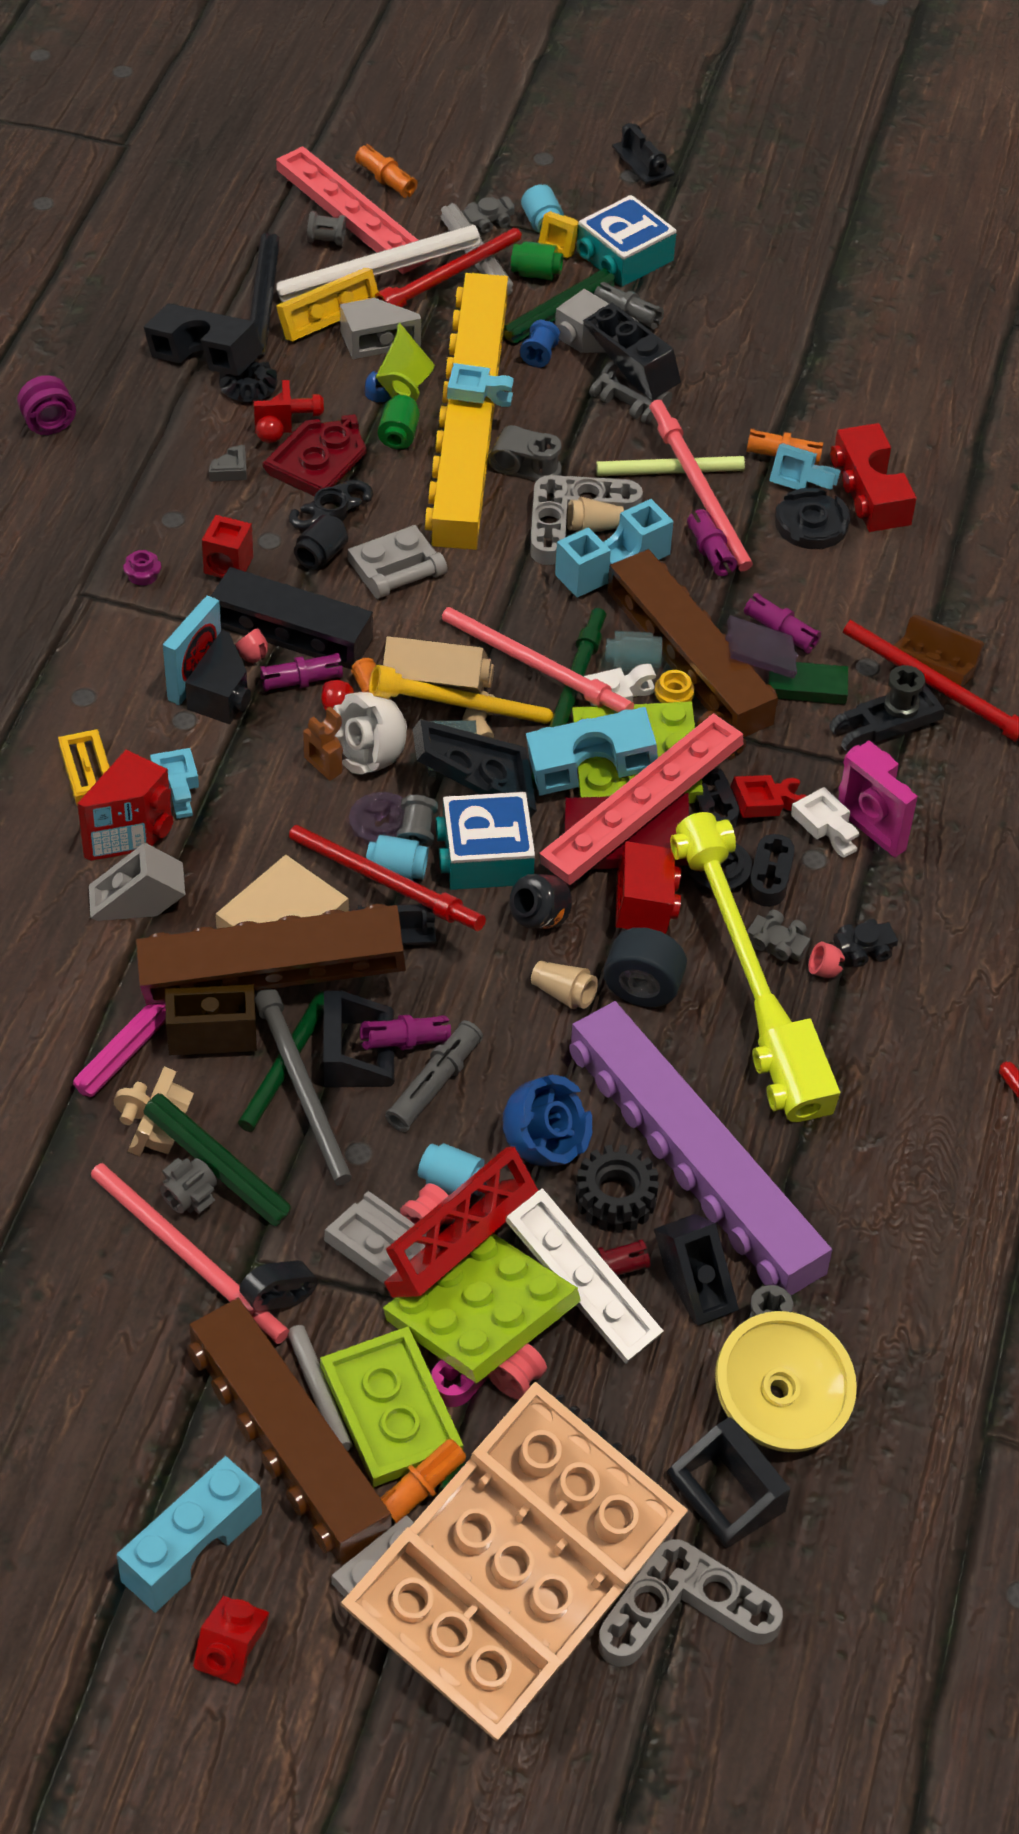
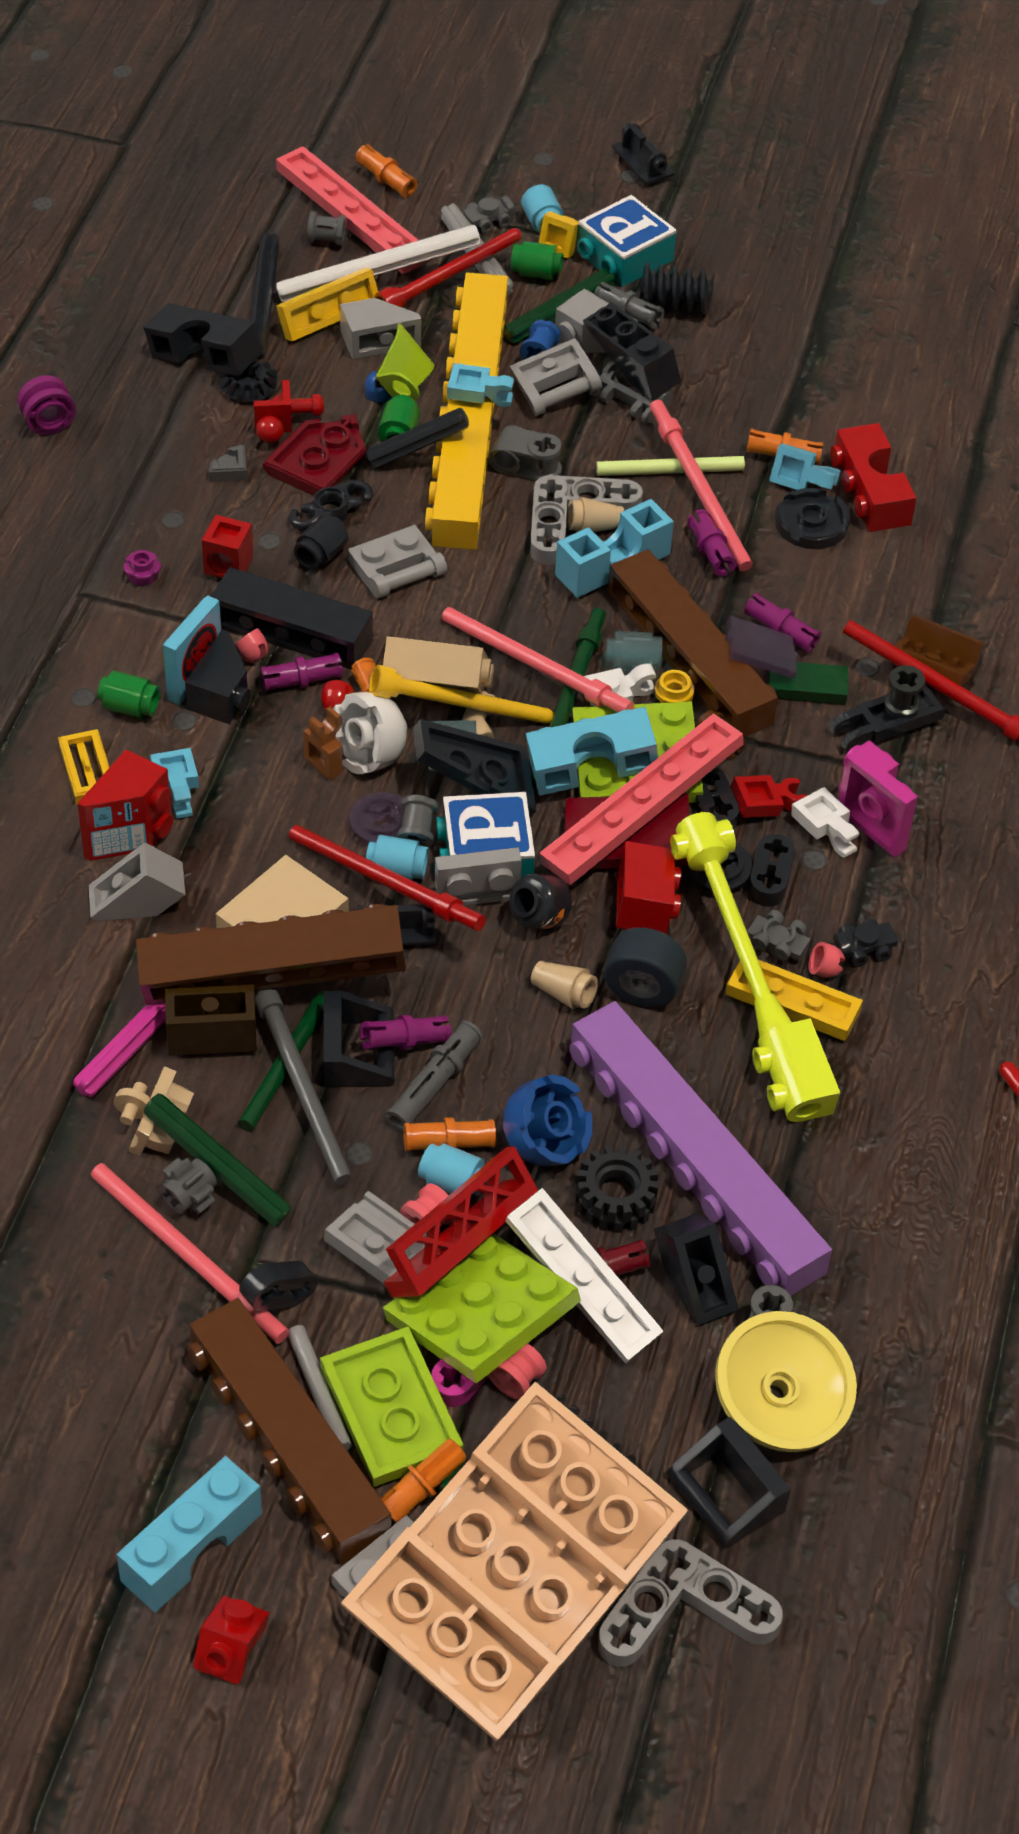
(128, 694): none -> green brick
(418, 438): none -> black axle
(456, 1134): none -> orange pin
(479, 875): none -> light grey plate
(553, 368): none -> light grey plate
(677, 289): none -> black piece
(802, 999): none -> yellow plate

